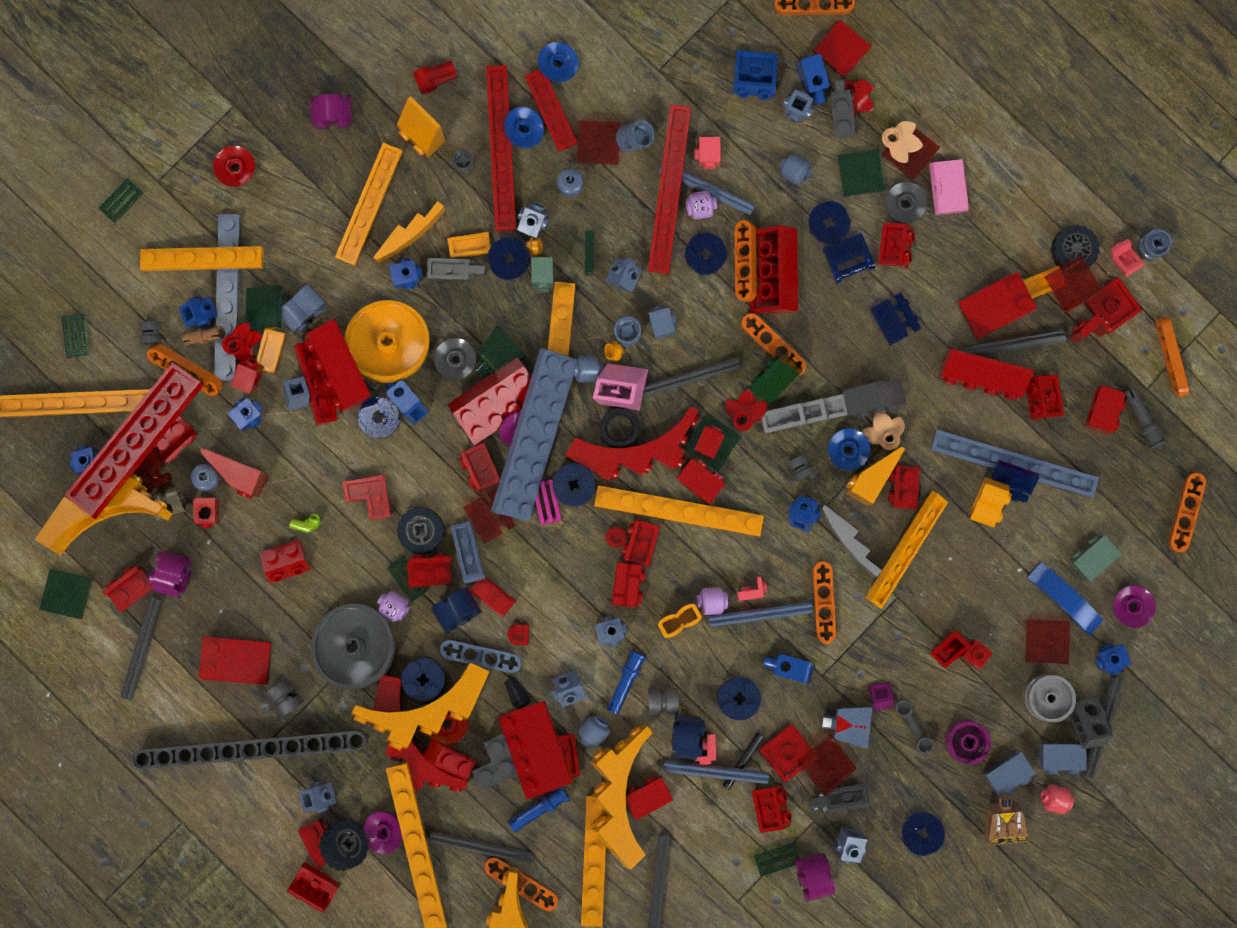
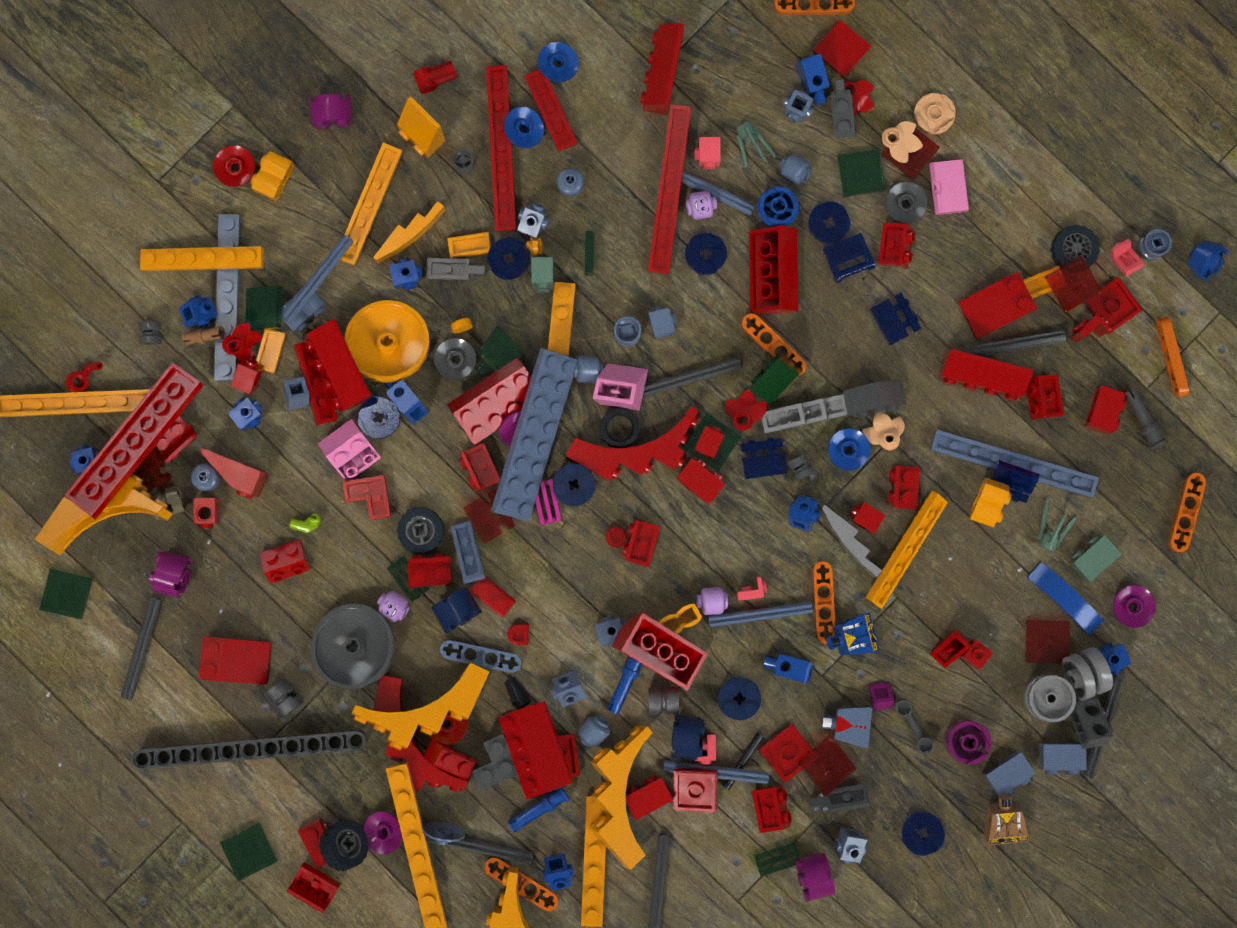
(81, 376): none -> red plate
(85, 351): clear green tile -> none
(115, 195): clear green tile -> none
(128, 588): red bracket -> none
(164, 356): orange beam -> none
(248, 852): none -> clear green tile
(272, 176): none -> light orange brick
(317, 278): none -> sand blue axle
(317, 797): sand blue brick -> none
(349, 450): none -> bright pink slope
(413, 686): dark blue brick -> none
(443, 832): none -> sand blue dish
(461, 325): none -> light orange tile
(558, 872): none -> blue brick
(598, 143): clear red plate -> none
(613, 351): light orange plate -> none
(624, 274): sand blue brick -> none
(627, 585): red brick -> none
(635, 136): sand blue wheel -> none
(660, 650): none -> red slope
(663, 68): none -> red slope
(679, 511): light orange plate -> none
(695, 790): none -> tile
(748, 260): orange beam -> none
(749, 134): none -> sand green plant
(755, 74): blue plate -> none
(764, 465): none -> clear blue plate
(778, 206): none -> blue cone
(854, 636): none -> blue torso
(867, 517): none -> red brick
(869, 483): light orange slope -> none
(934, 113): none -> light nougat tile
(1052, 540): none -> sand green plant
(1057, 799): coral head -> none
(1087, 673): none -> light grey wheel
(1207, 259): none -> blue cone

